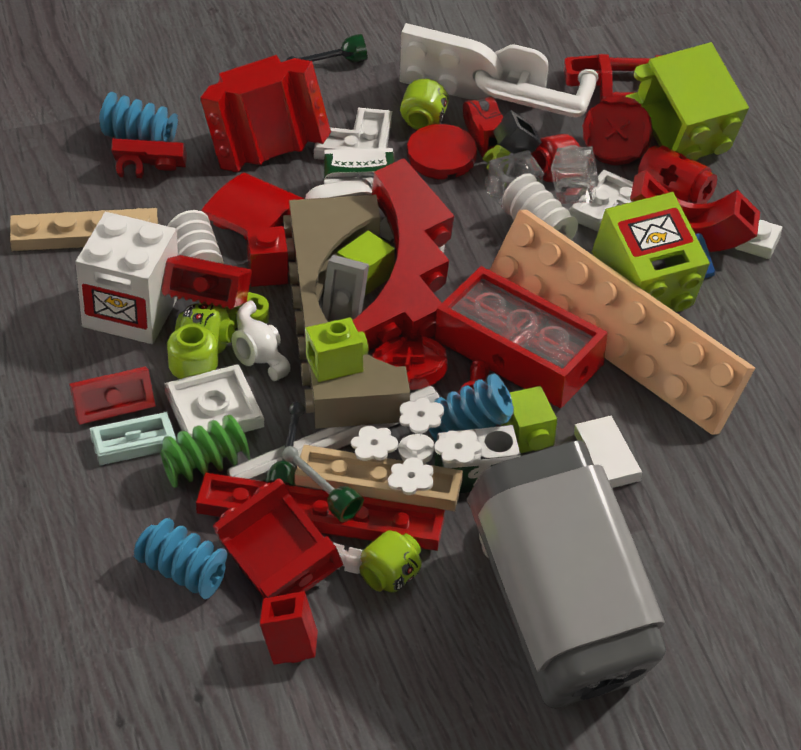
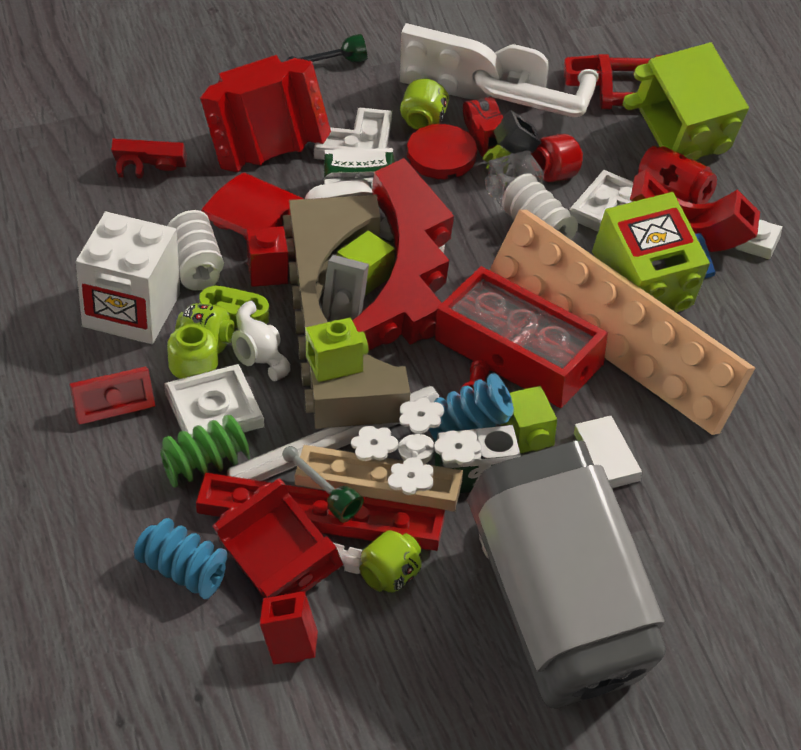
(64, 228): tan plate -> none
(133, 123): dark azure piece -> none
(135, 443): light aqua tile -> none
(206, 281): red brick -> none
(284, 469): hinge -> none
(423, 359): red tile -> none
(575, 174): clear brick -> none
(617, 130): red tile -> none

